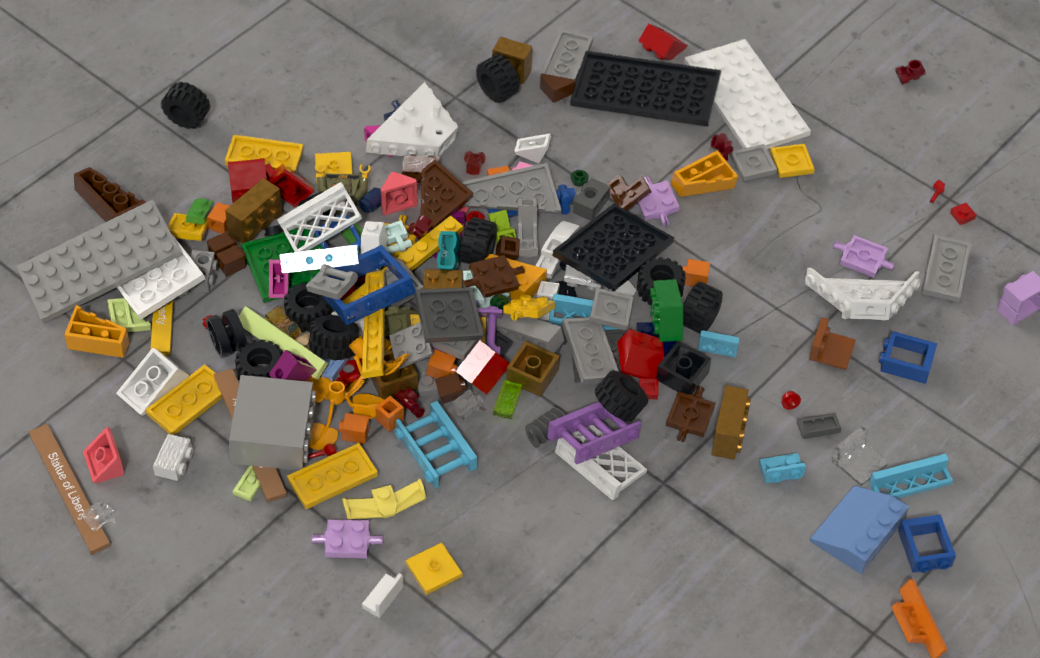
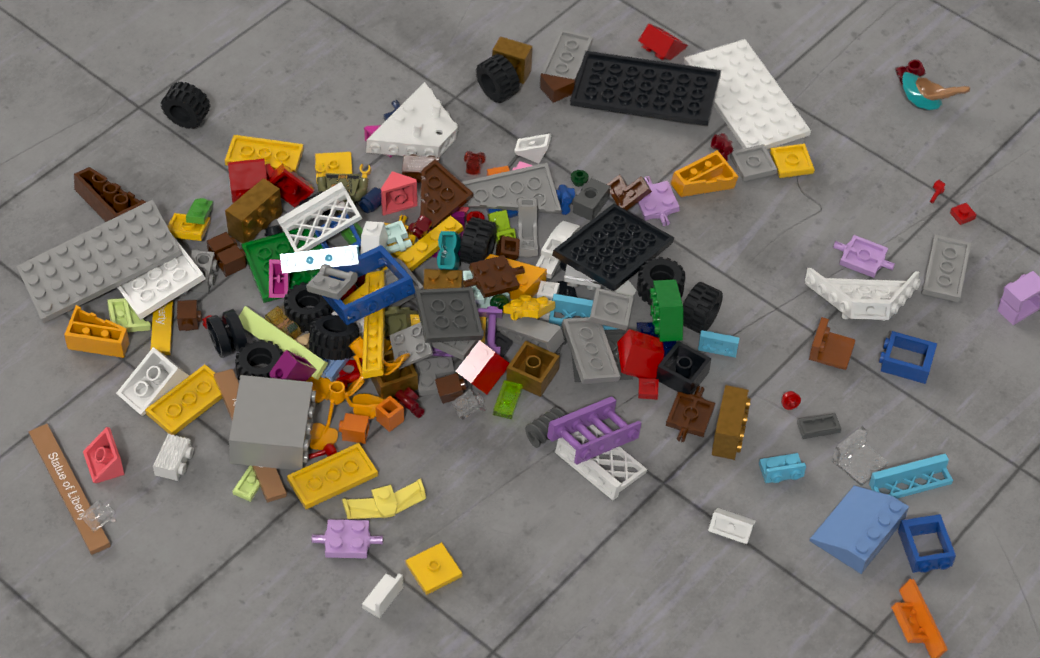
(188, 315): none -> reddish brown brick
(217, 218): orange brick -> none
(441, 364): orange brick -> none
(446, 429): medium azure fence -> none
(621, 396): black tyre -> none
(696, 272): orange brick -> none
(731, 525): none -> white panel
(926, 93): none -> hat

